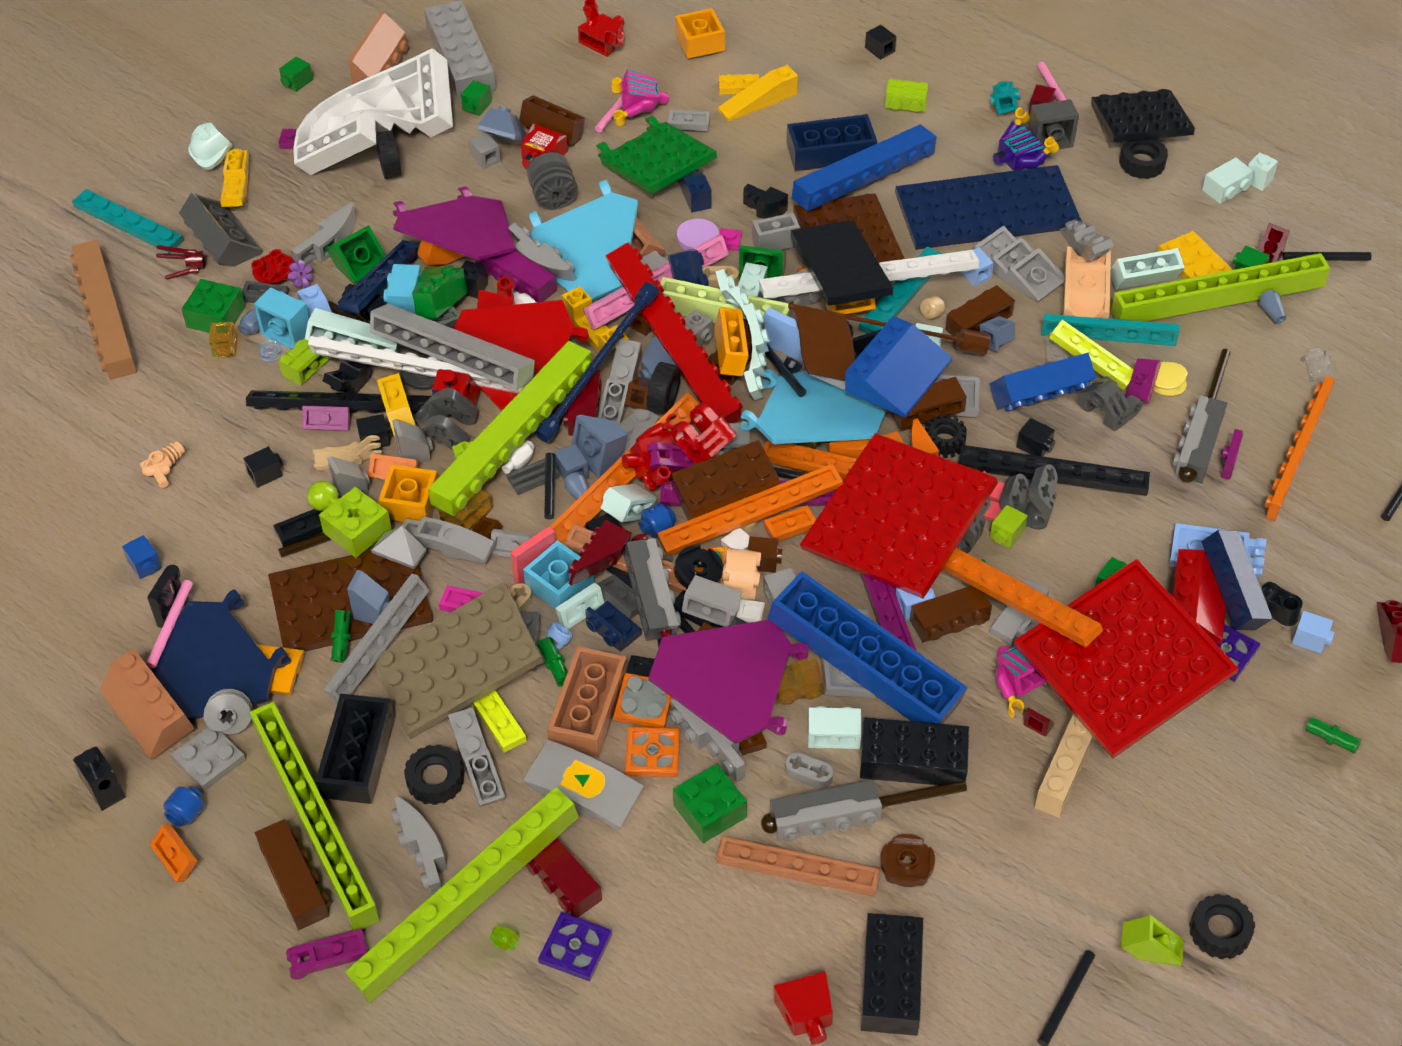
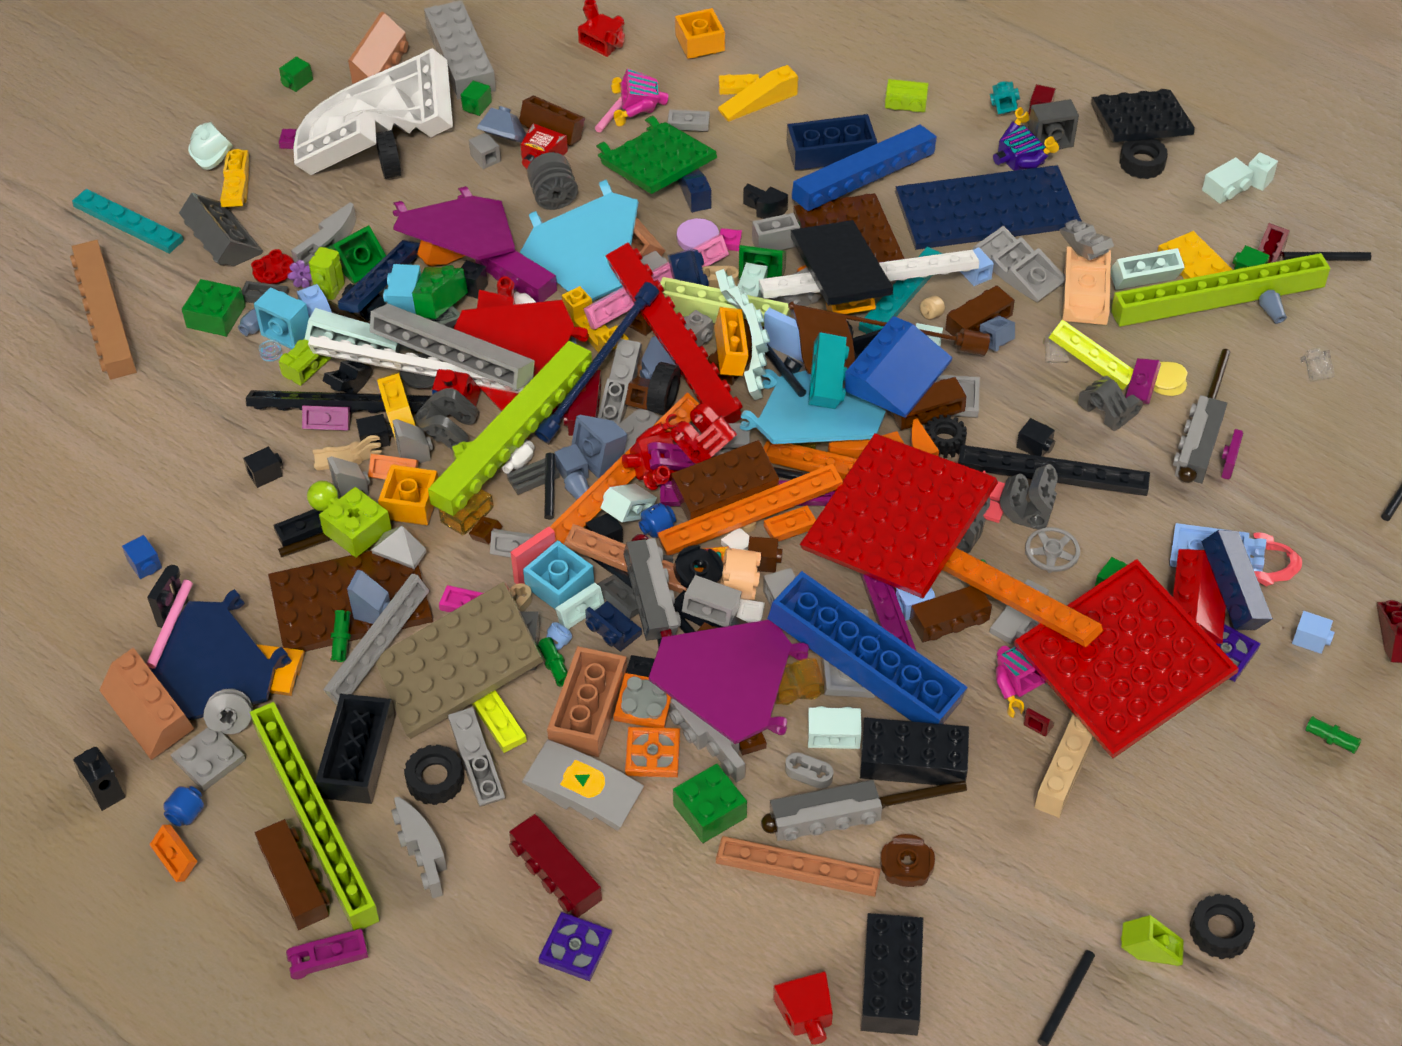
(160, 462): light nougat piece -> none
(192, 258): dark red plant -> none
(223, 339): clear yellow brick -> none
(327, 272): none -> lime brick
(450, 539): light grey slope -> none
(462, 895): lime brick -> none
(503, 938): clear neon green tile -> none
(542, 254): light grey slope -> none
(602, 552): dark red slope -> none
(828, 371): none -> teal brick
(880, 42): black brick -> none
(1008, 526): lime brick -> none
(1043, 382): blue brick -> none
(1050, 81): bright pink bar -> none
(1052, 549): none -> light grey wheel
(1116, 329): teal plate -> none
(1282, 575): none -> coral helmet
(1282, 604): black piece -> none
(1296, 452): orange plate -> none

